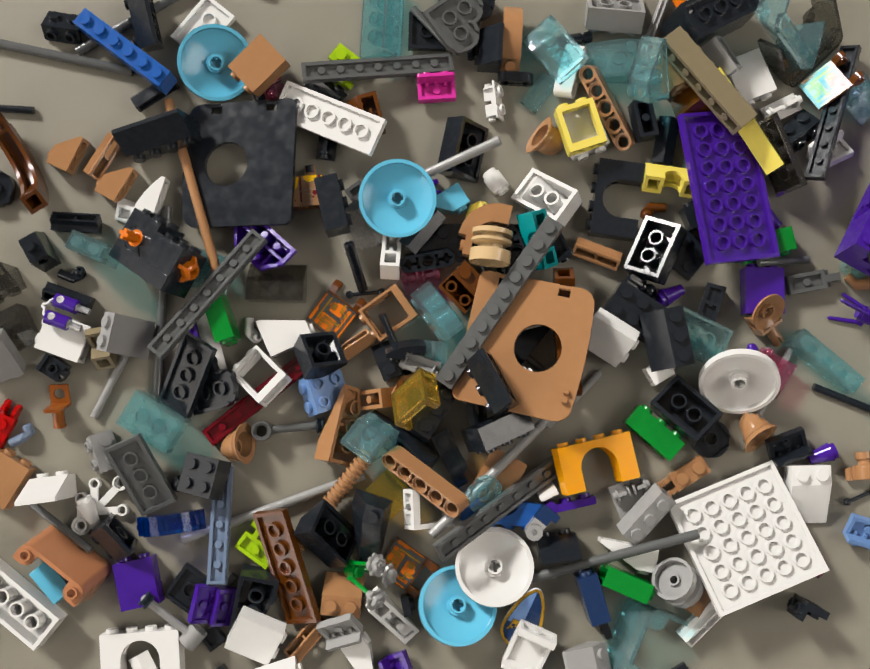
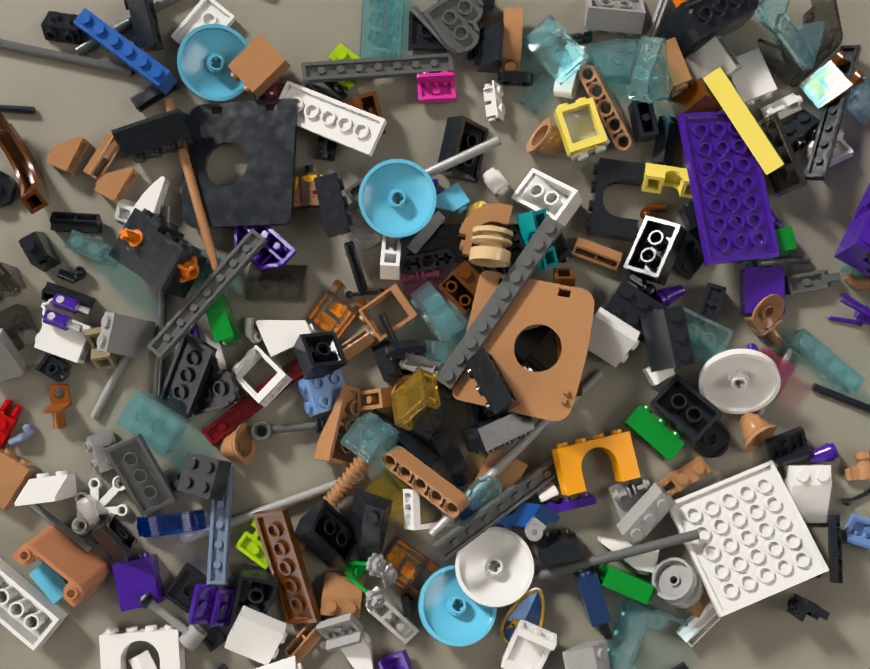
(708, 81): dark tan brick -> none
(834, 549): none -> black plate

